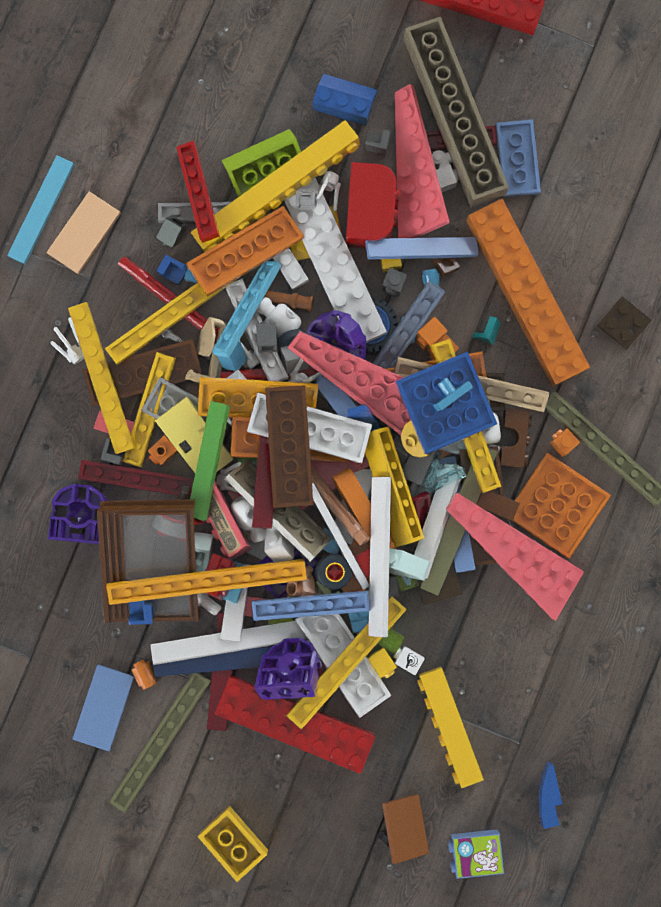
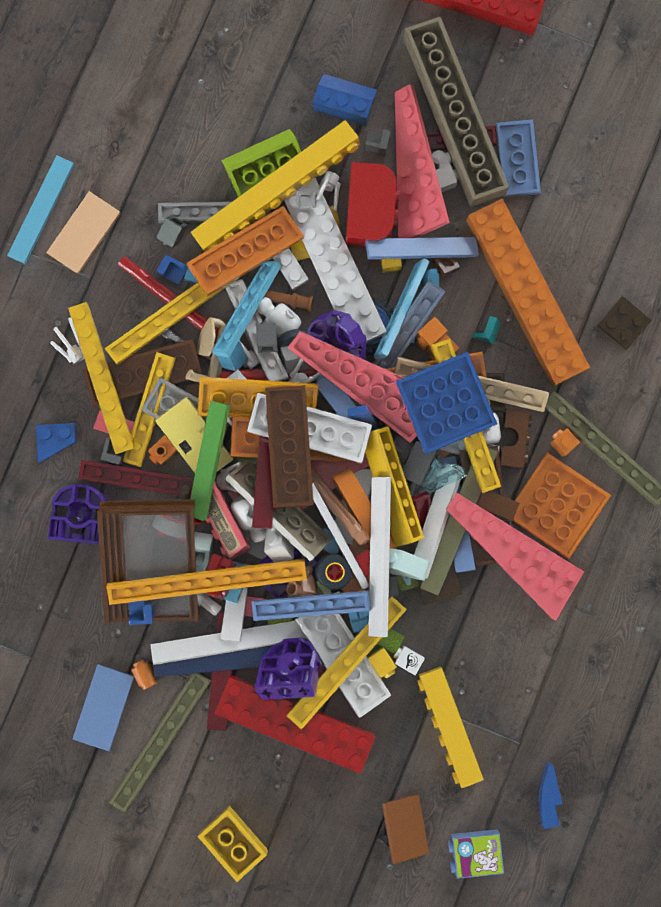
(54, 438): none -> blue wing
(198, 191): red plate -> none
(394, 282): dark grey brick -> none
(401, 309): none -> medium azure tile
(411, 442): yellow plate -> none
(451, 393): dark azure tile -> none

